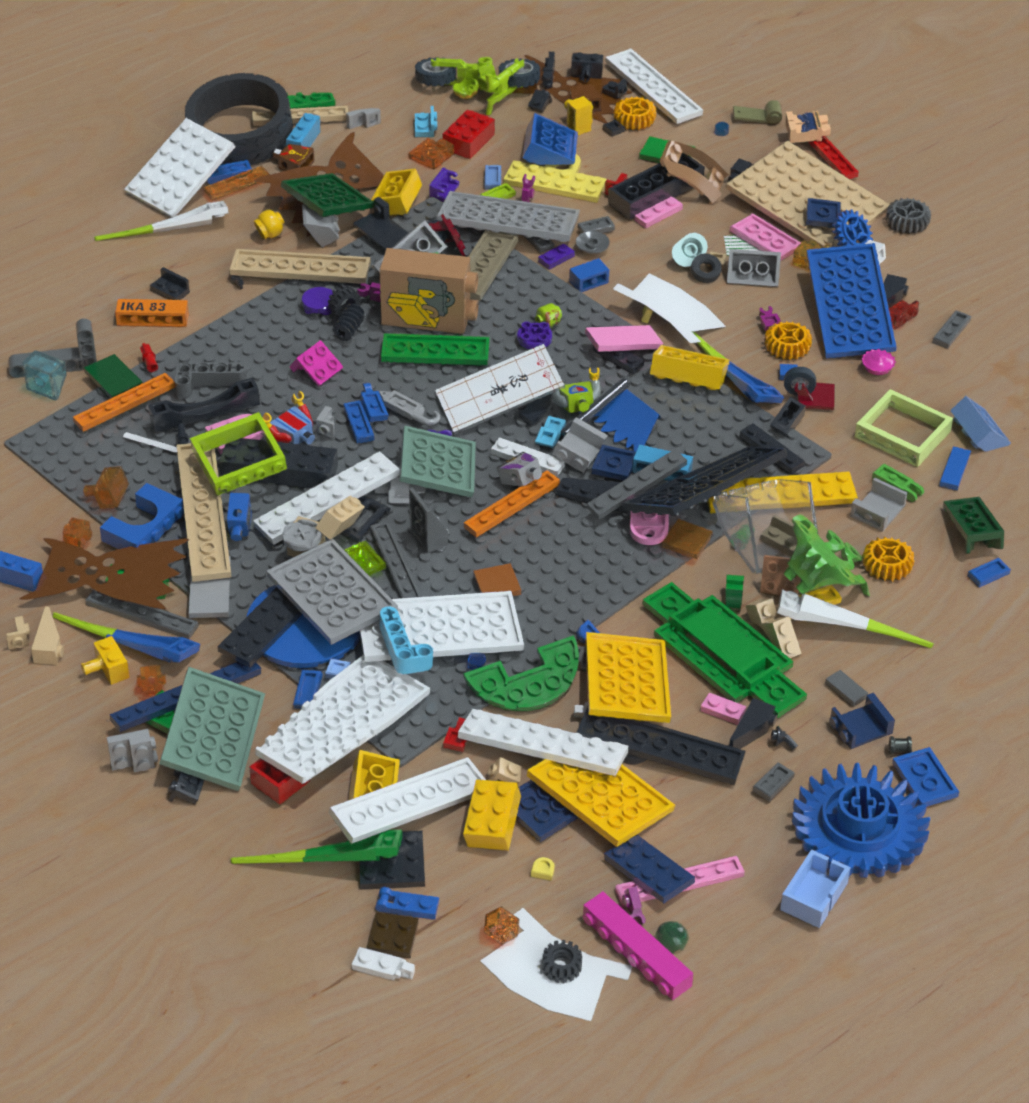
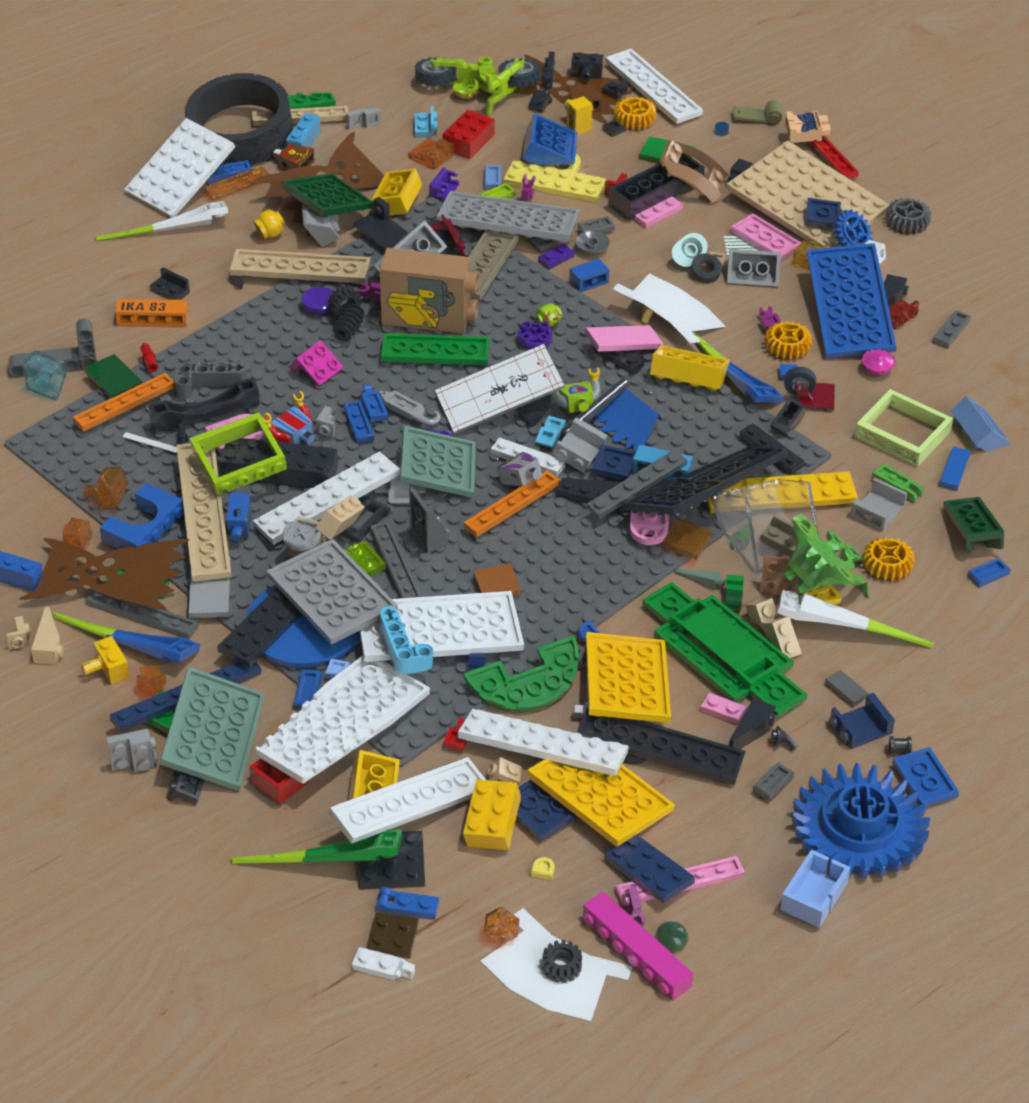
(709, 579): none -> sand green piece

